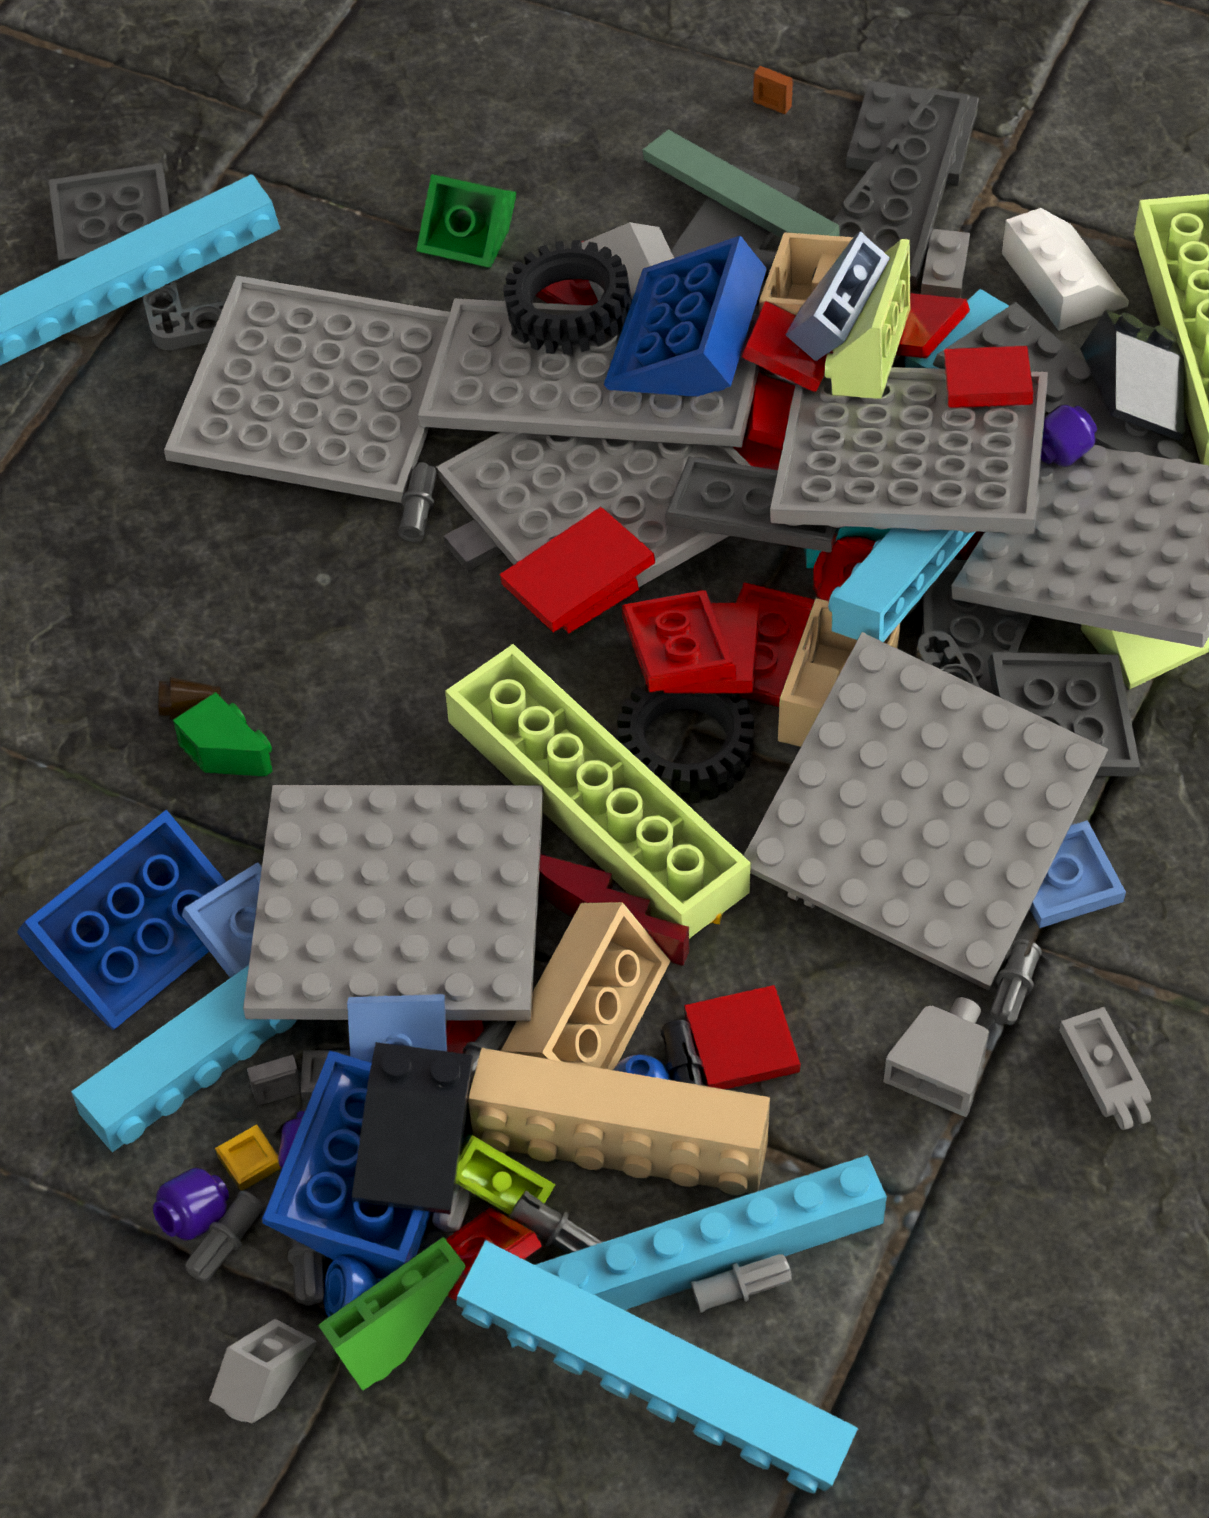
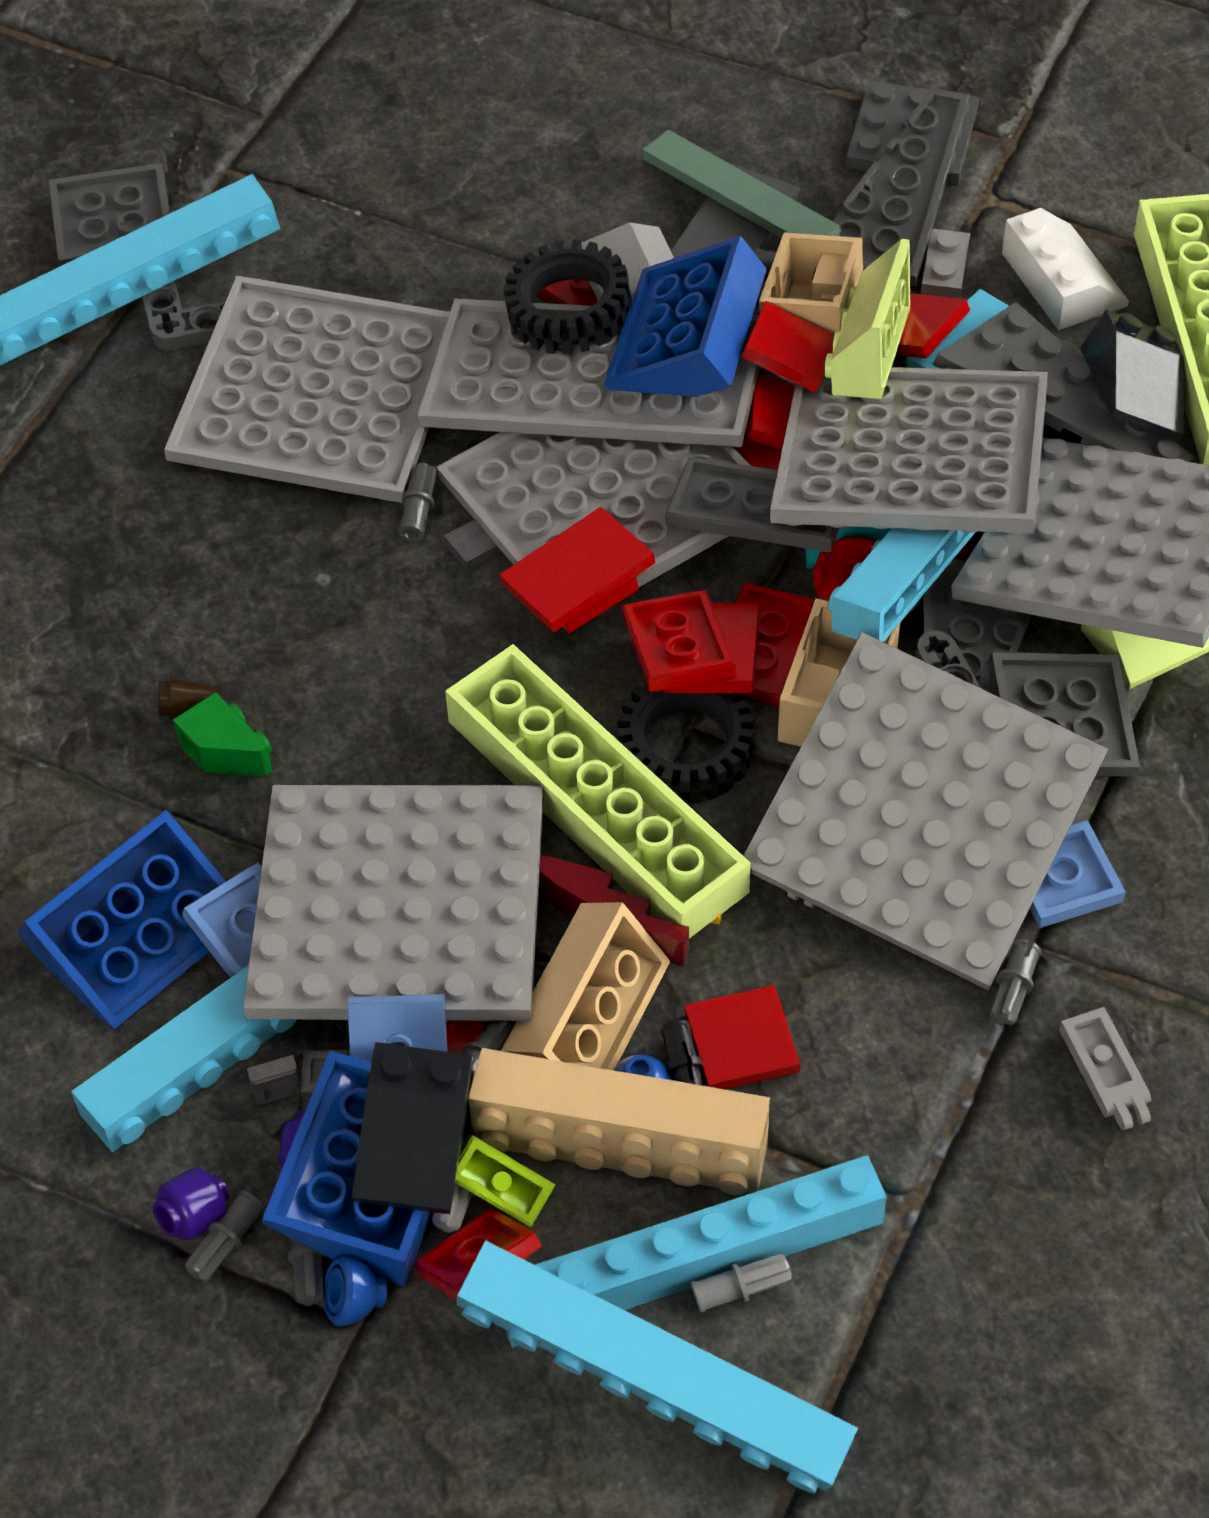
(248, 1157): yellow tile -> none
(260, 1370): light grey slope -> none
(389, 1318): bright green slope -> none
(465, 220): green slope -> none
(551, 1225): dark grey axle -> none
(772, 90): dark orange tile -> none
(838, 298): sand blue slope -> none
(940, 1056): light grey torso -> none
(988, 376): red tile -> none
(1067, 435): dark purple head -> none

